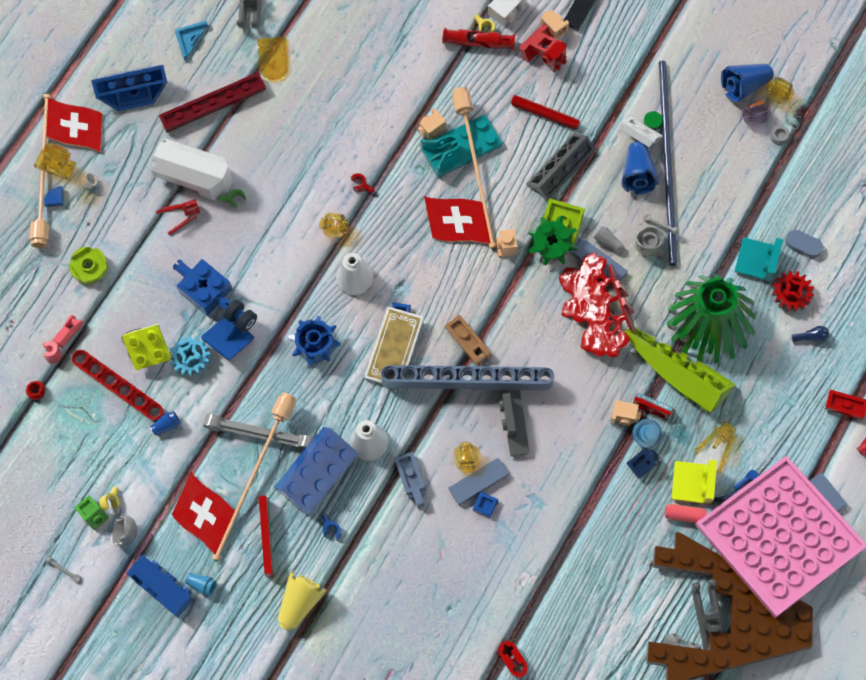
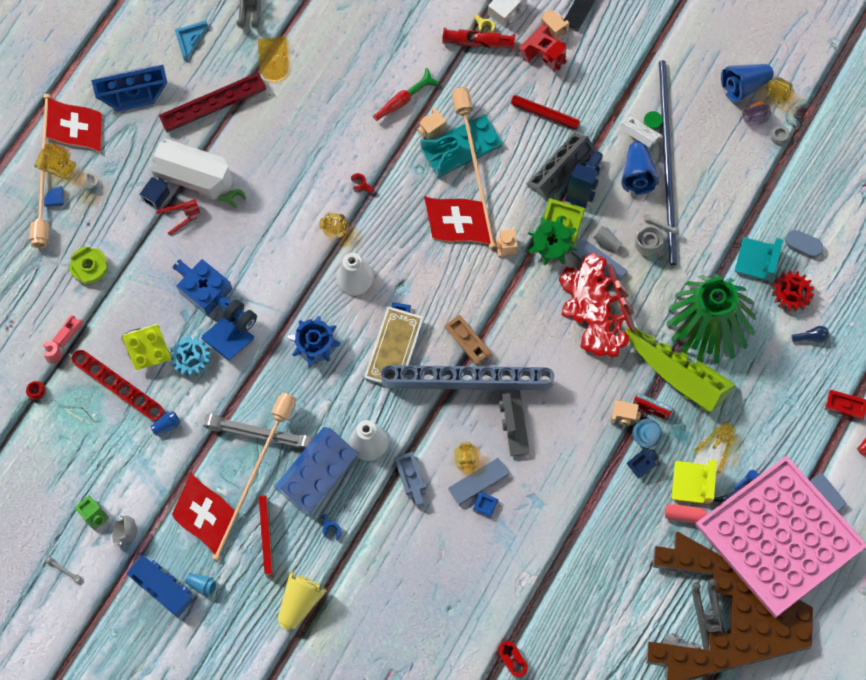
(112, 496): light yellow piece -> none
(155, 192): none -> dark blue brick
(404, 96): none -> red piece
(584, 181): none -> dark blue brick

